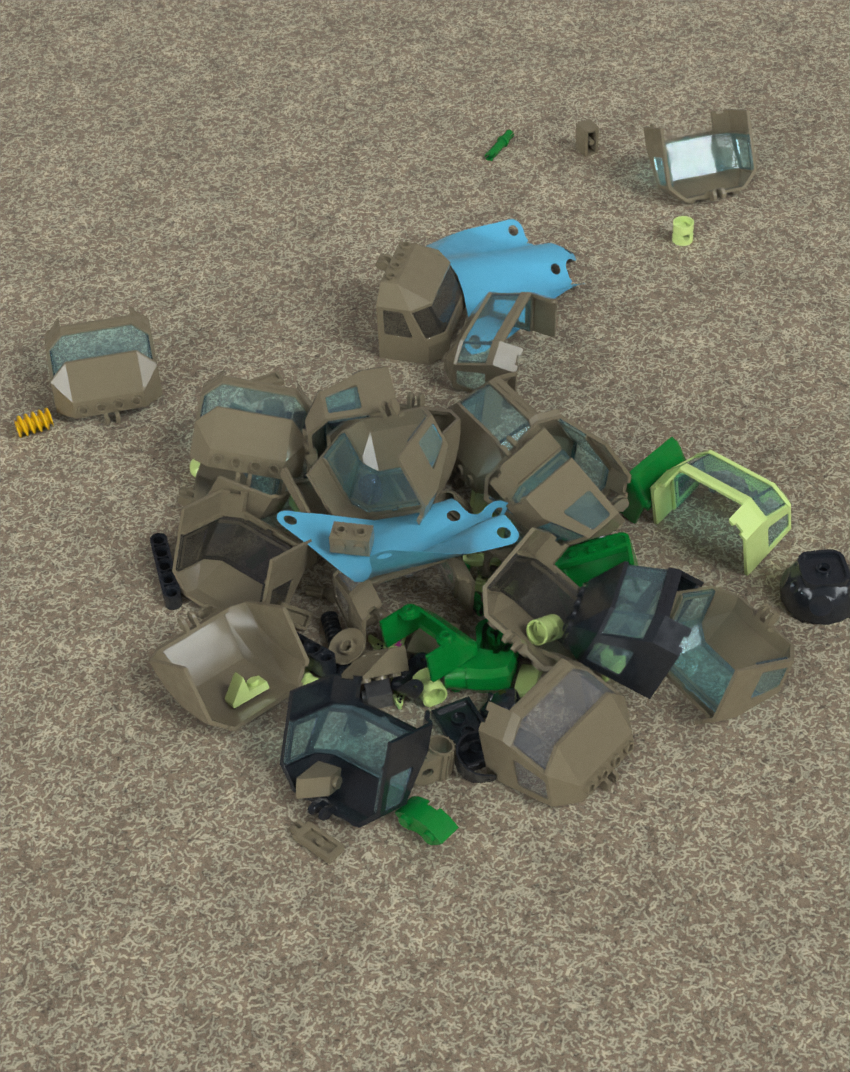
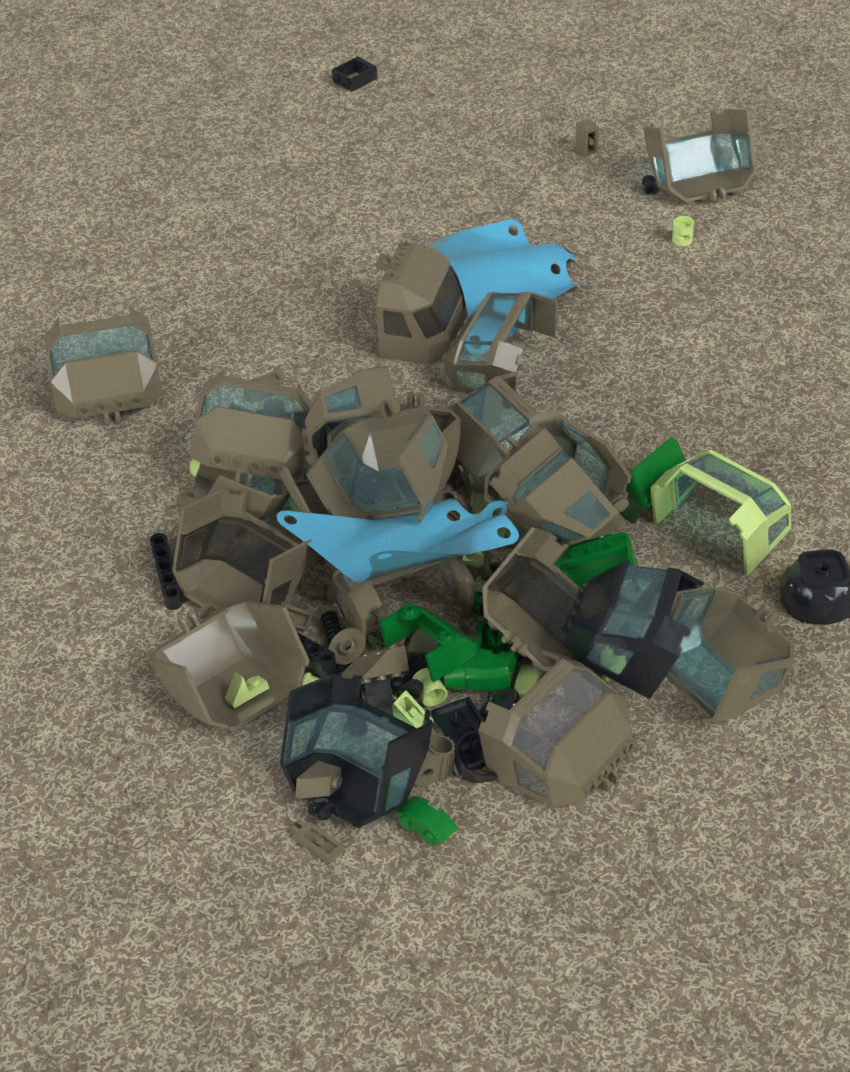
(33, 422): yellow piece -> none
(351, 538): dark tan brick -> none
(367, 74): none -> black window
(408, 710): none -> yellowish green slope
(502, 142): green pin -> none
(545, 629): yellowish green wheel -> none
(649, 184): none -> black bush

